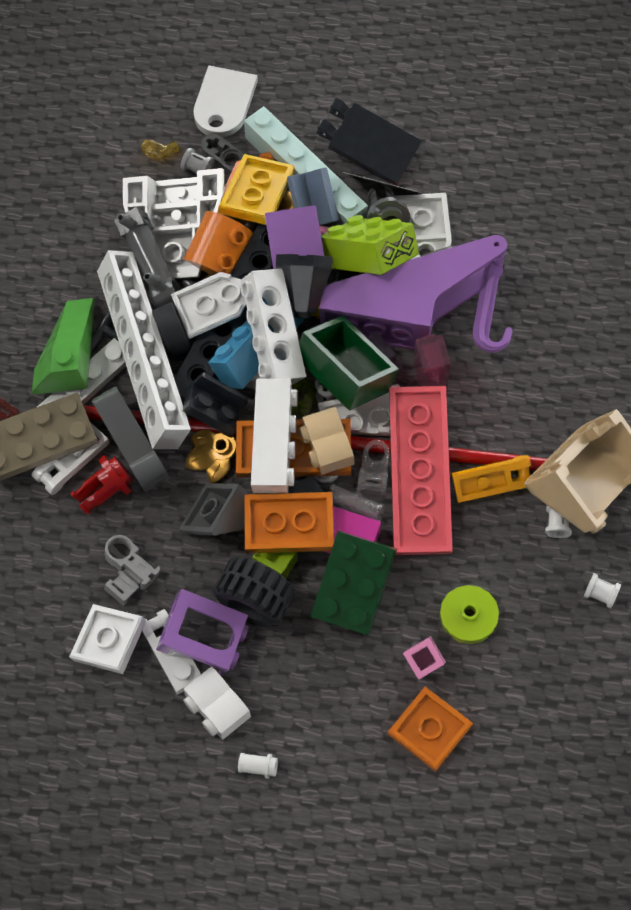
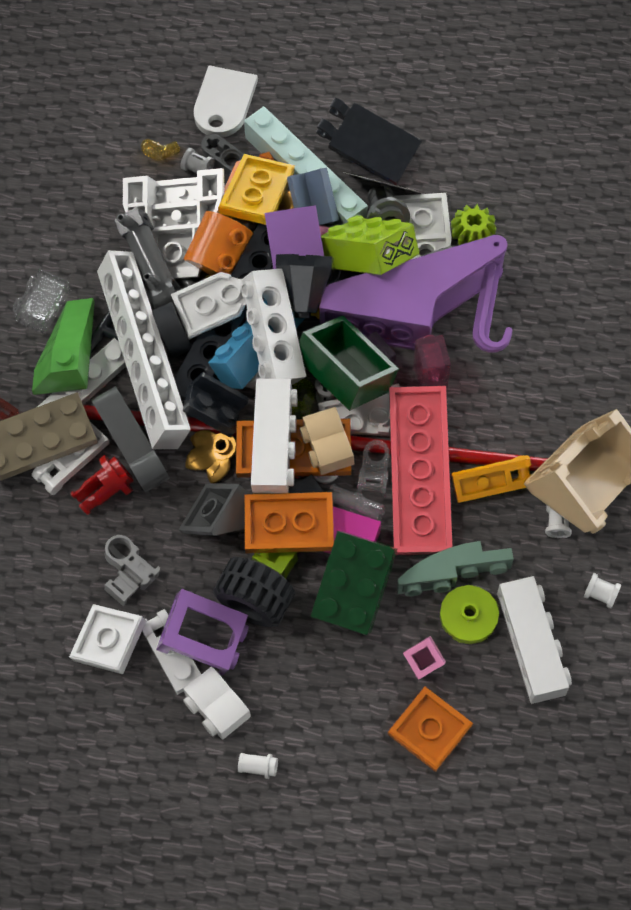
(41, 301): none -> clear brick
(441, 569): none -> sand green slope
(472, 224): none -> lime gear
(533, 640): none -> white brick

